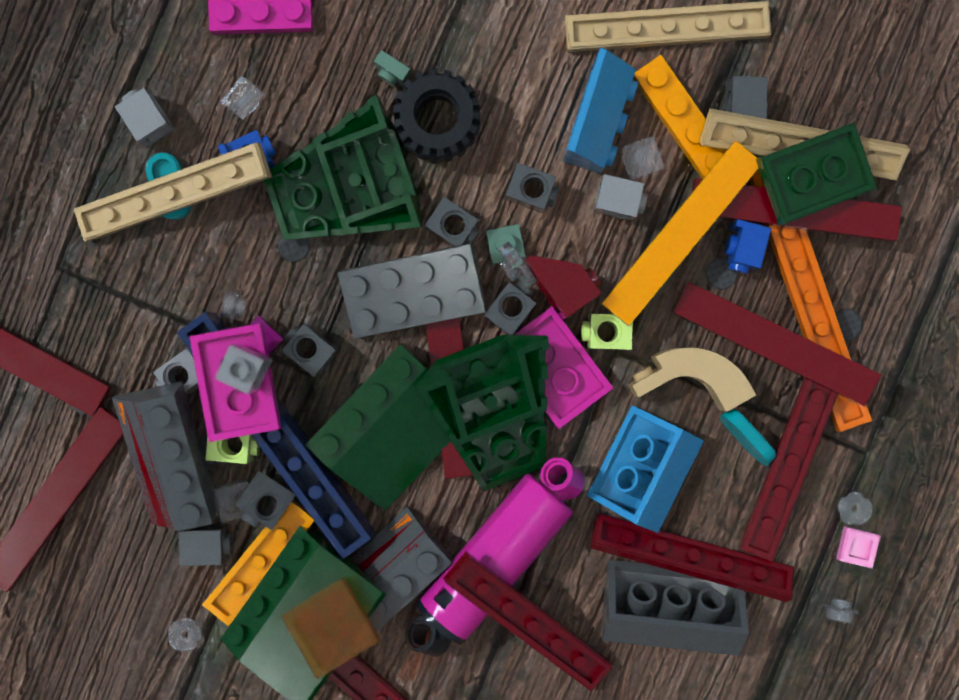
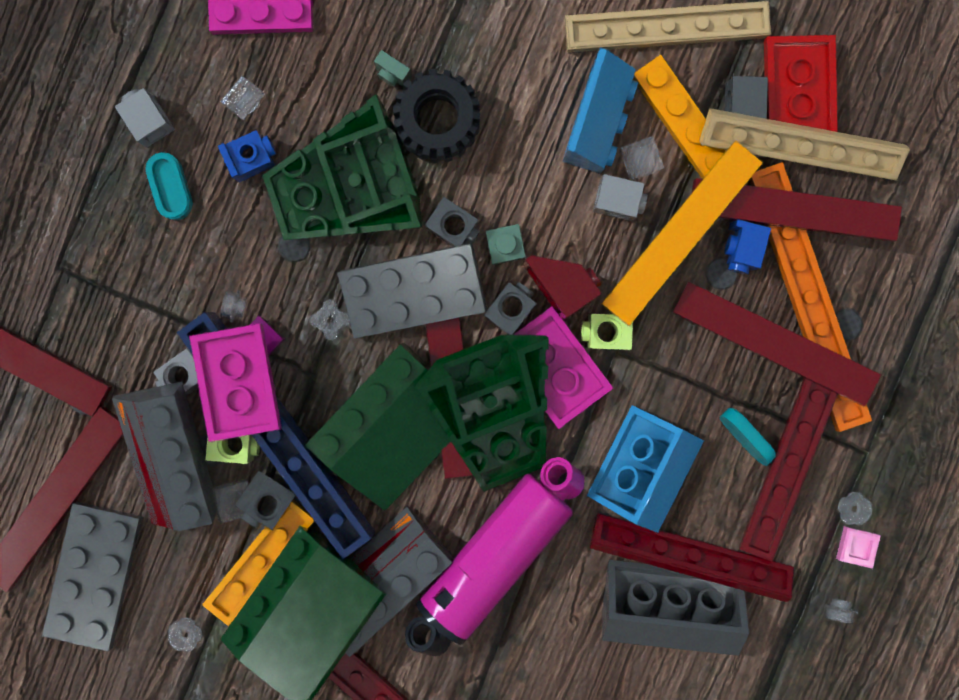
(92, 576): none -> dark grey plate
(173, 192): tan tile -> none
(205, 545): dark grey brick -> none
(243, 369): light grey brick -> none
(320, 319): none -> clear plate
(325, 350): dark grey brick -> none
(330, 628): clear orange plate -> none
(515, 266): clear plate -> none
(525, 174): dark grey brick -> none
(527, 621): dark red tile -> none
(718, 375): tan arch -> none
(802, 80): none -> red plate
(816, 174): dark green tile -> none

